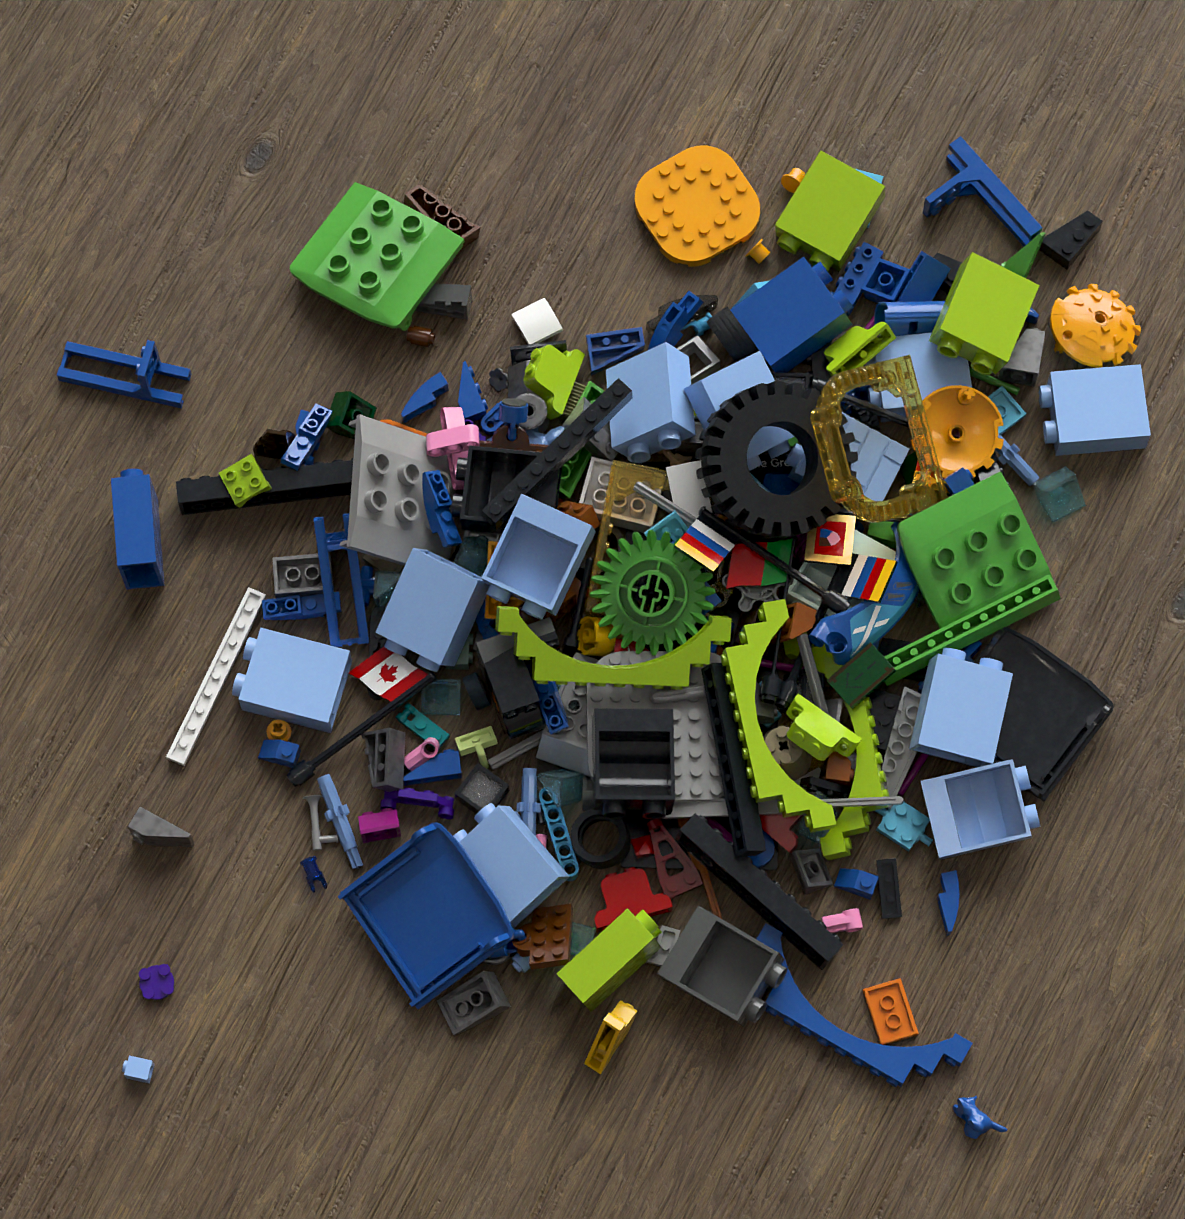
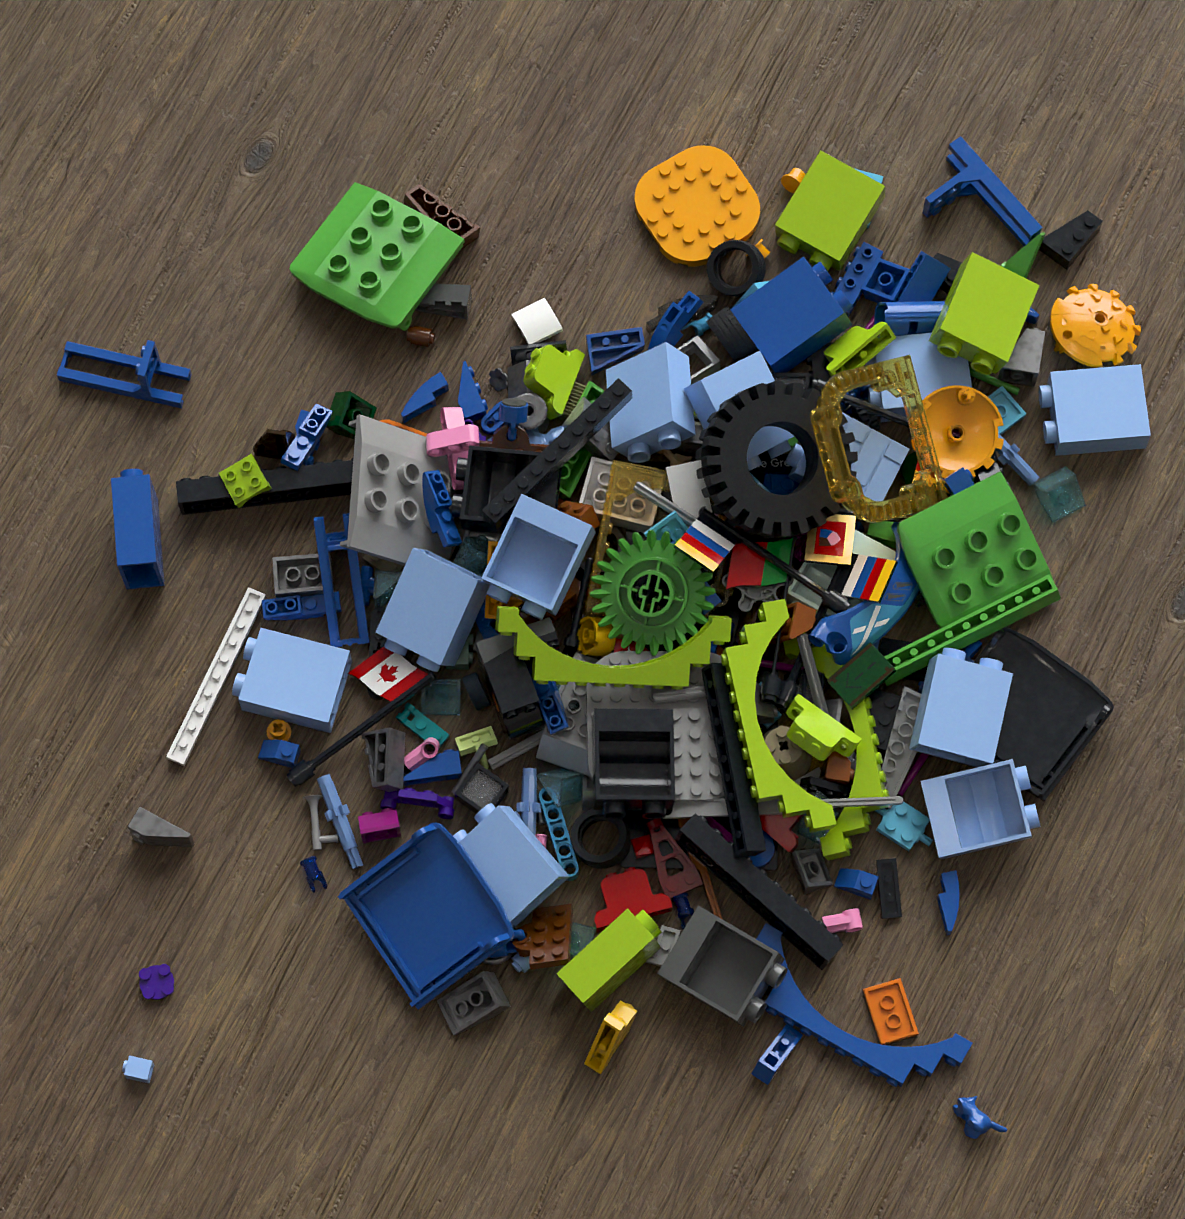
(476, 758): none -> flat silver bar
(683, 907): none -> clear blue piece
(716, 258): none -> black tyre
(776, 1054): none -> blue slope

